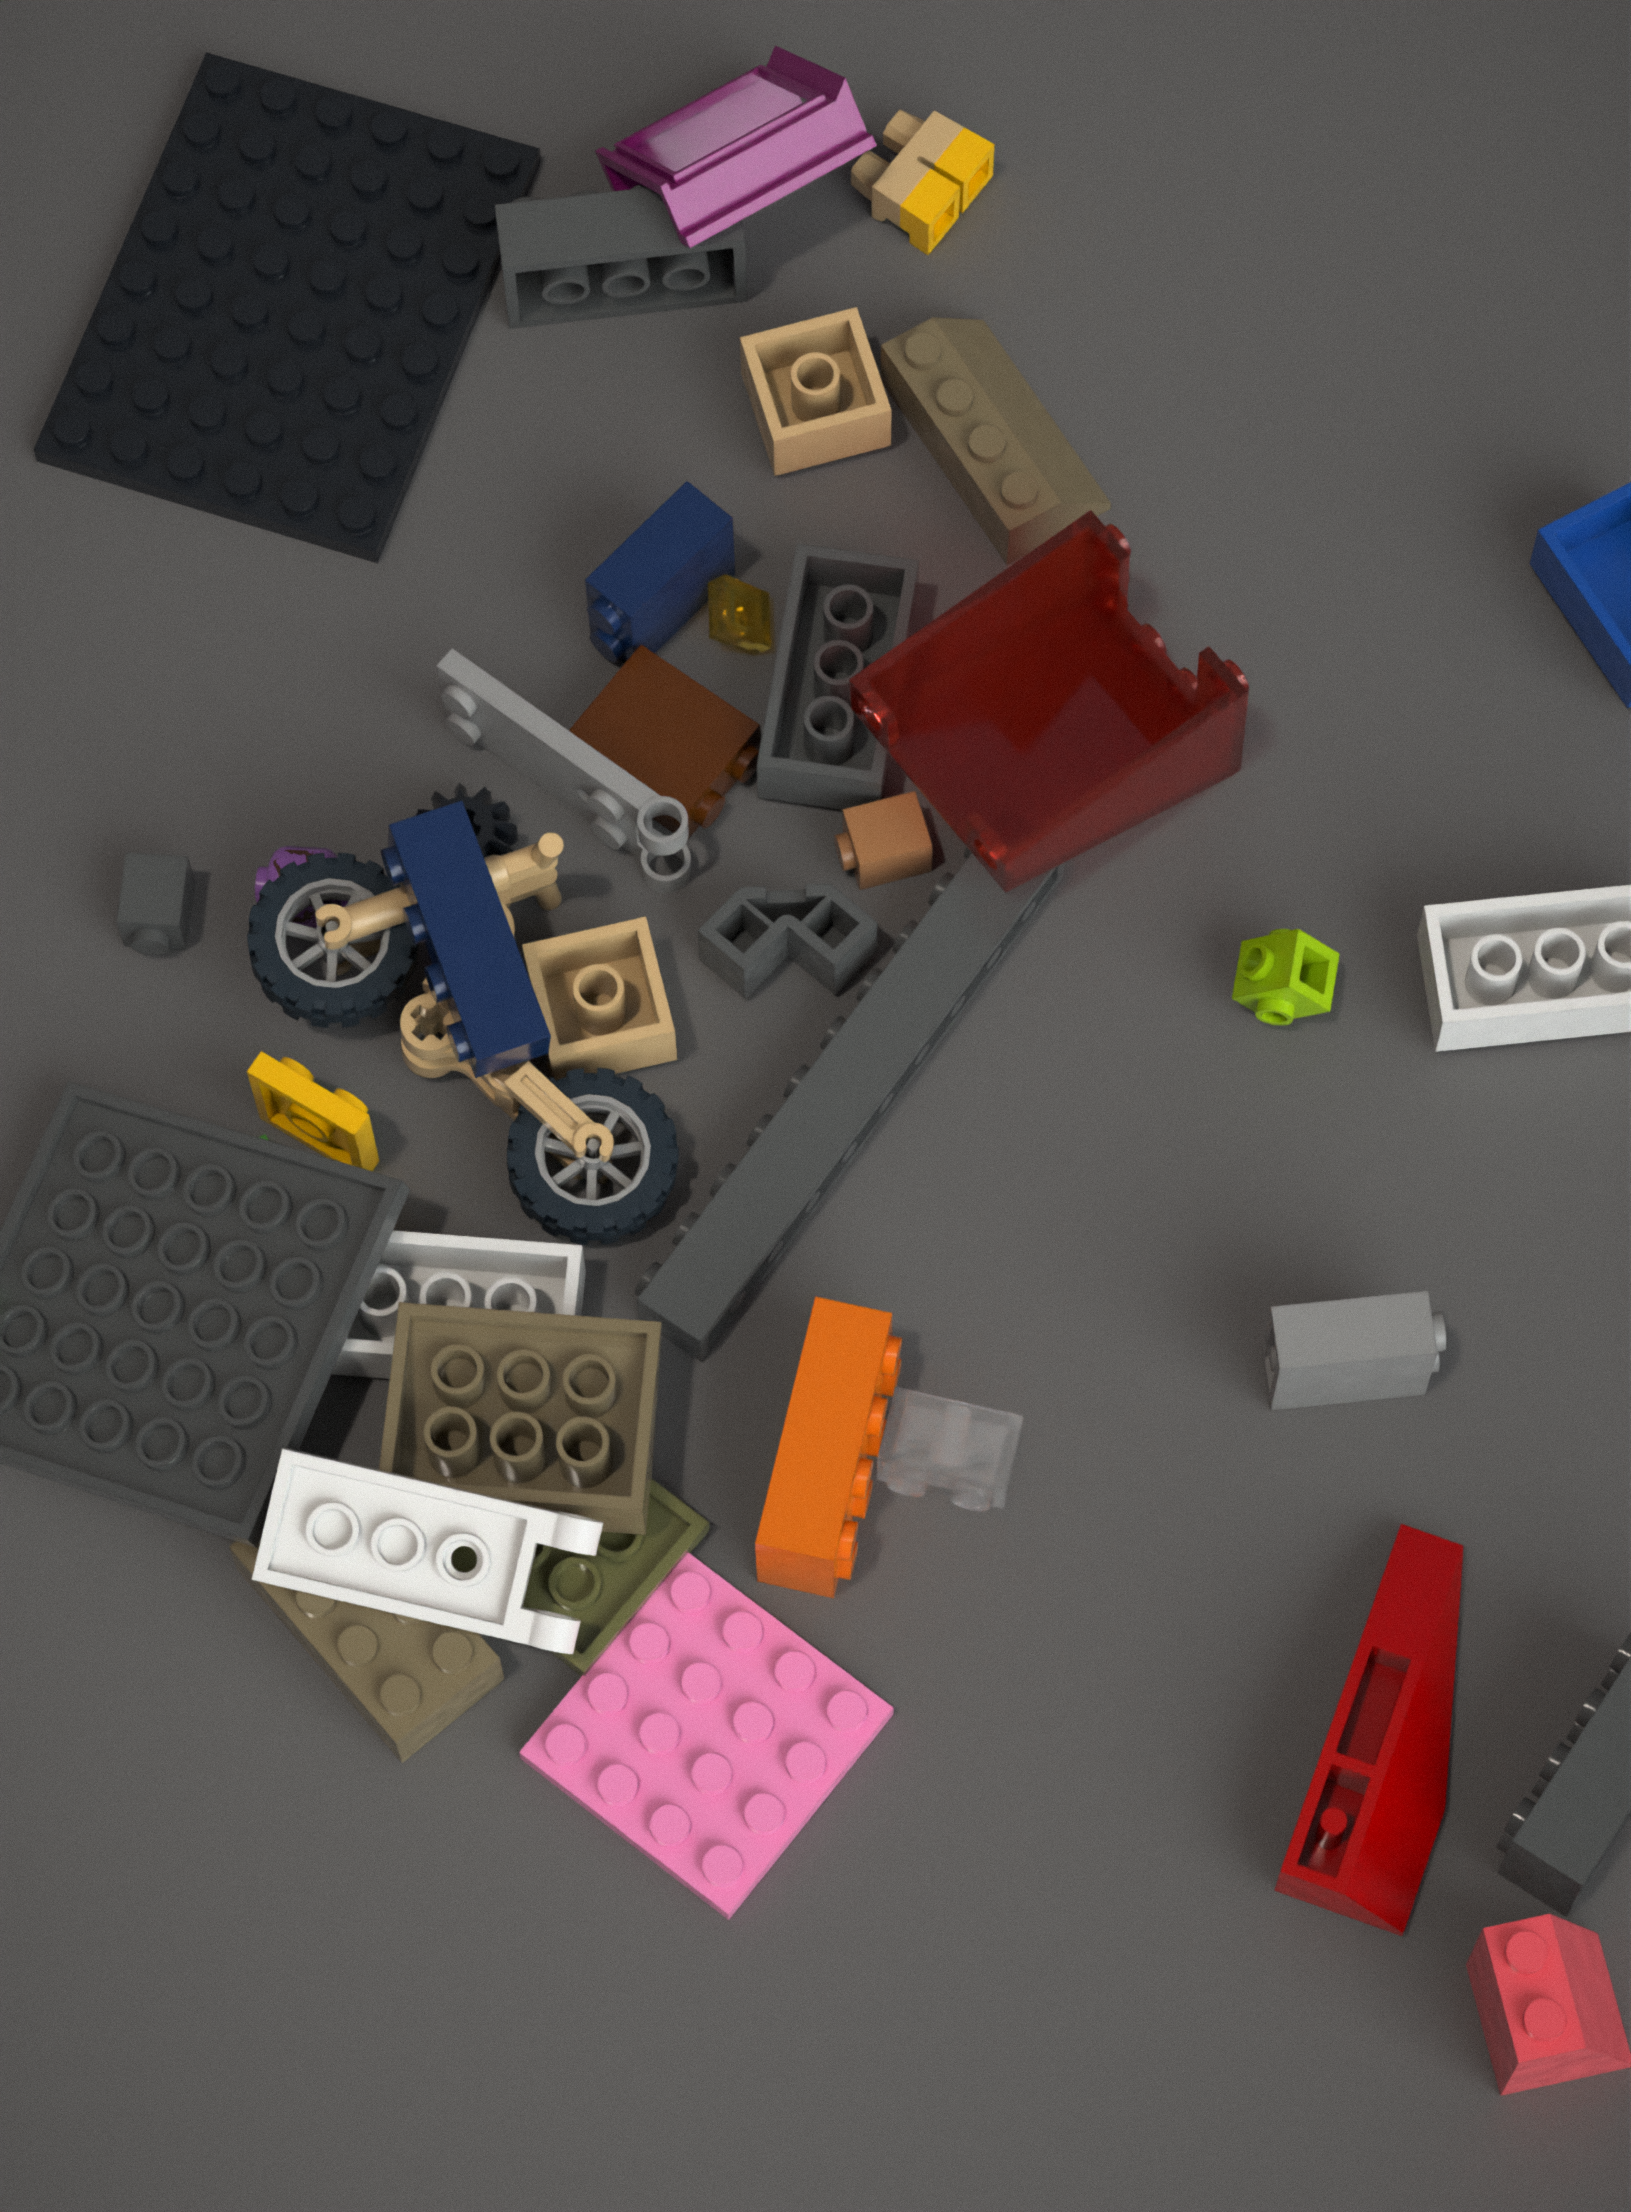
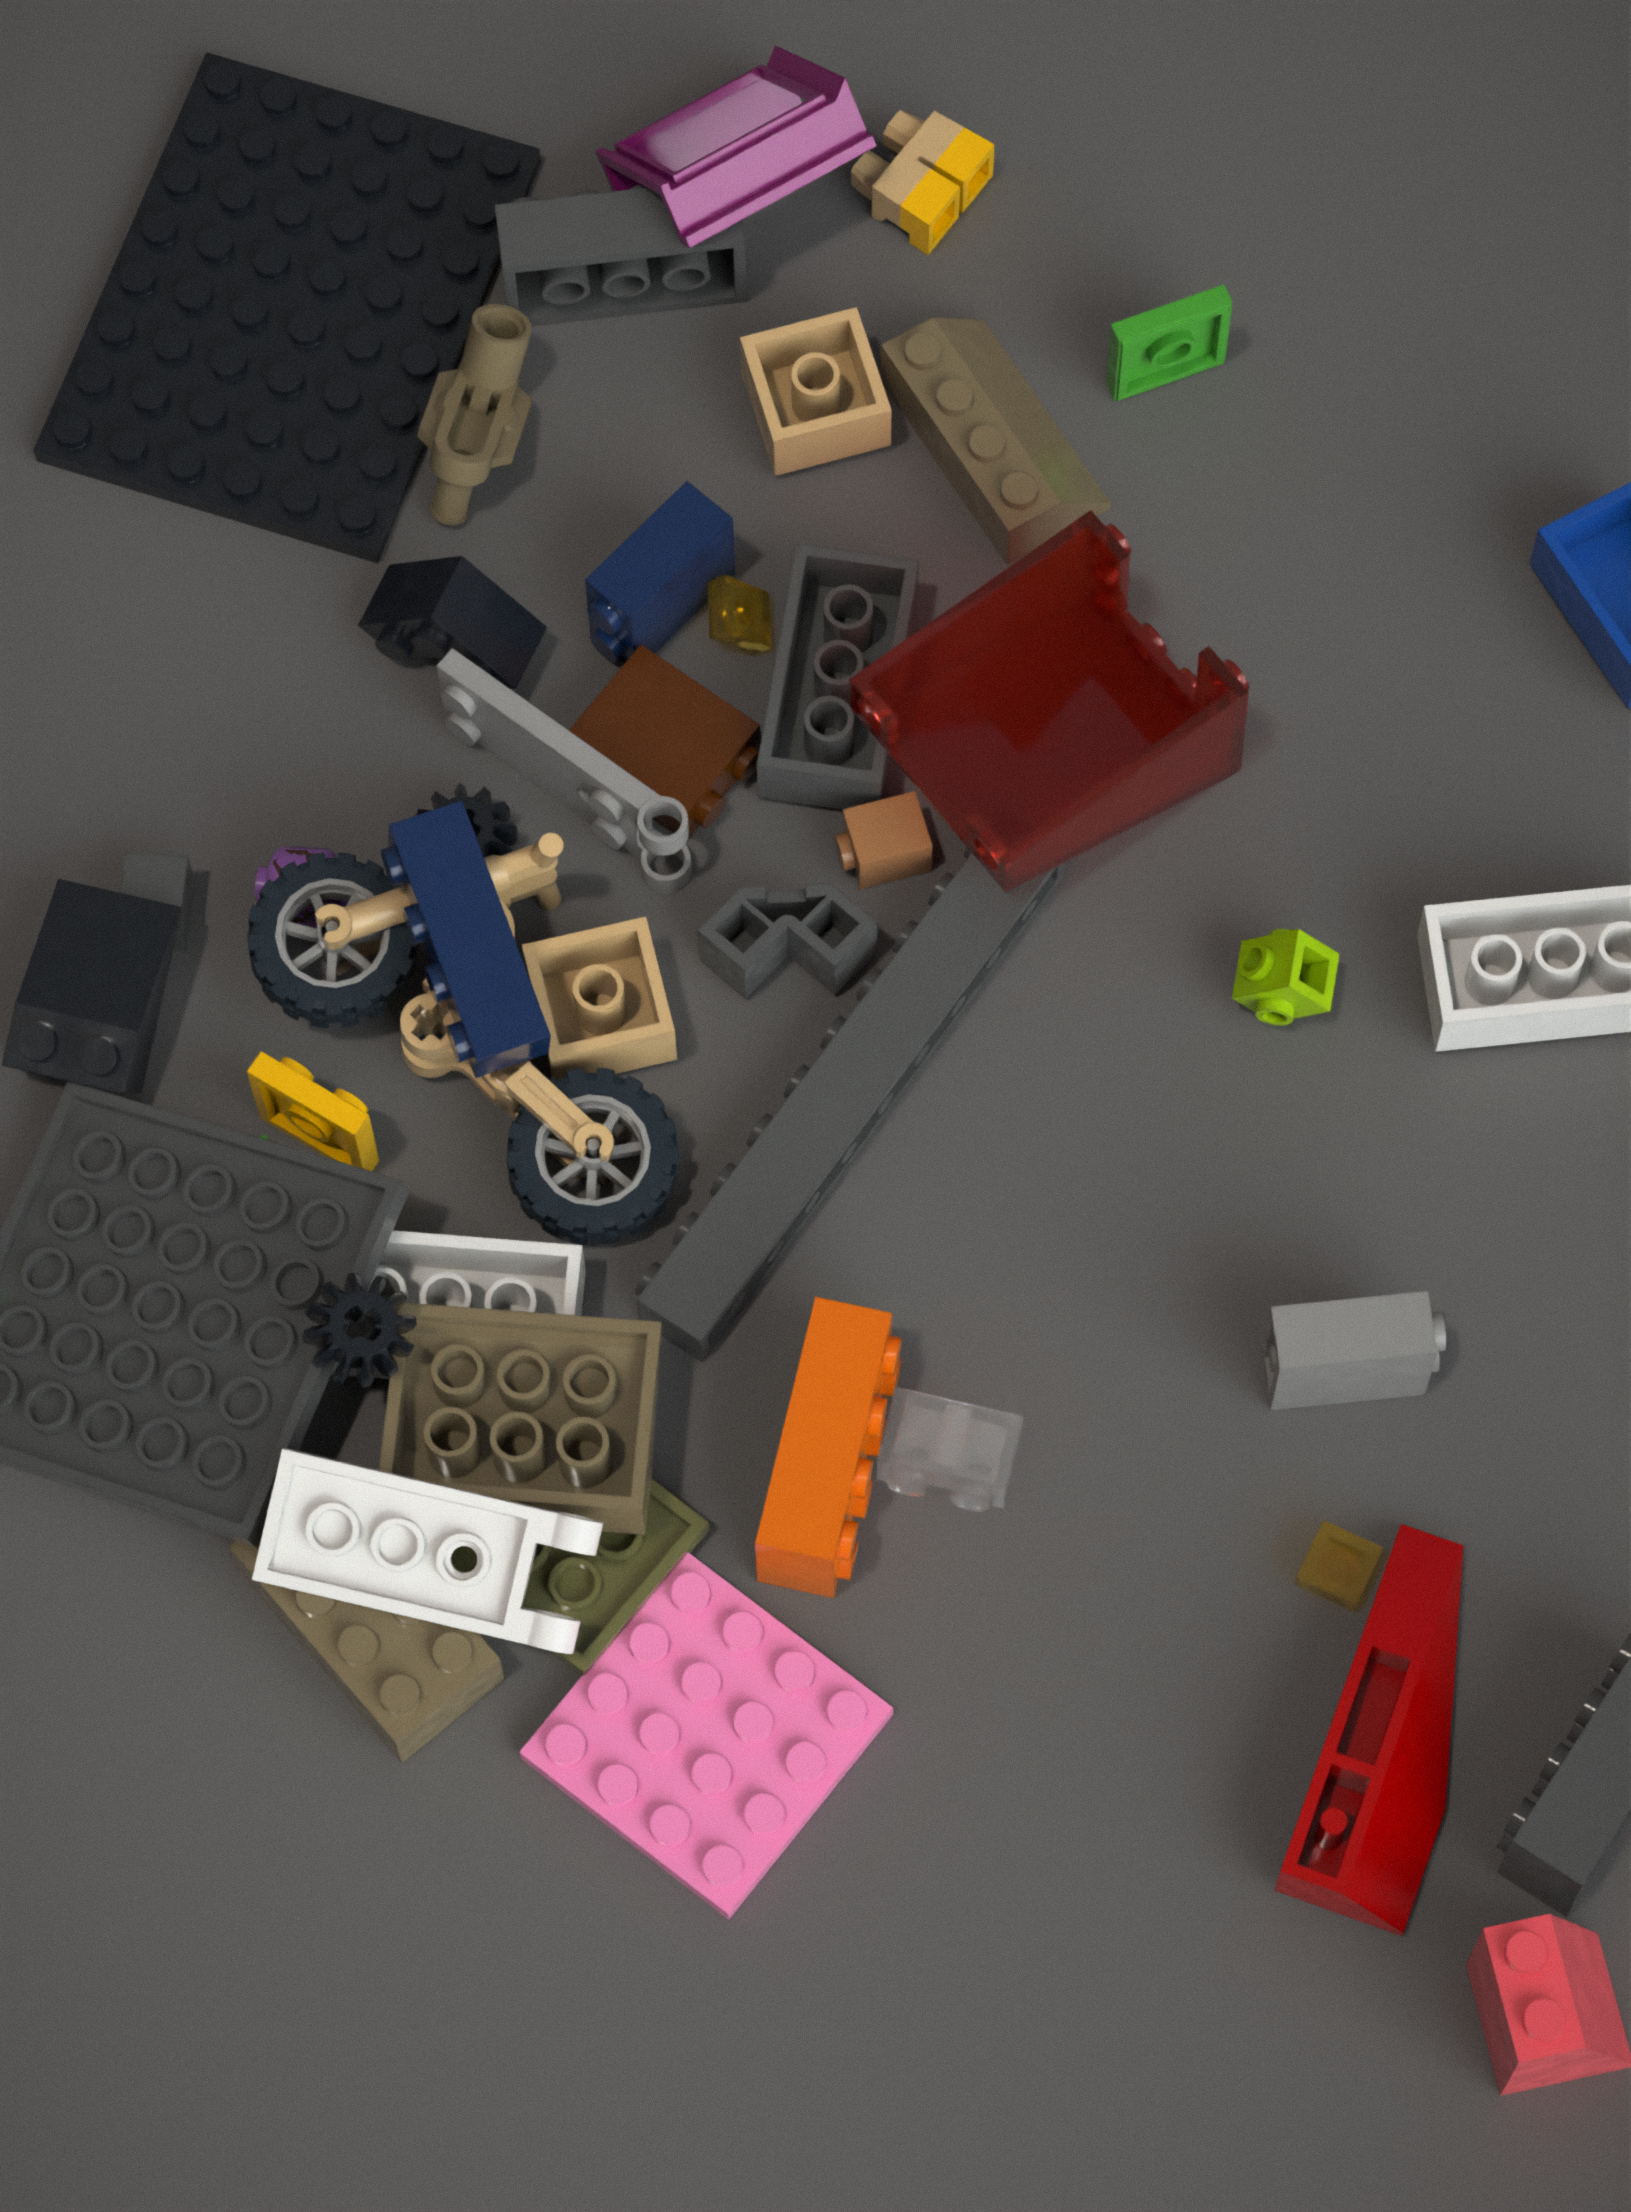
(94, 988): none -> black slope
(359, 1352): none -> black gear
(451, 604): none -> black brick
(477, 410): none -> dark tan piece
(1168, 343): none -> bright green tile
(1338, 1566): none -> clear yellow plate

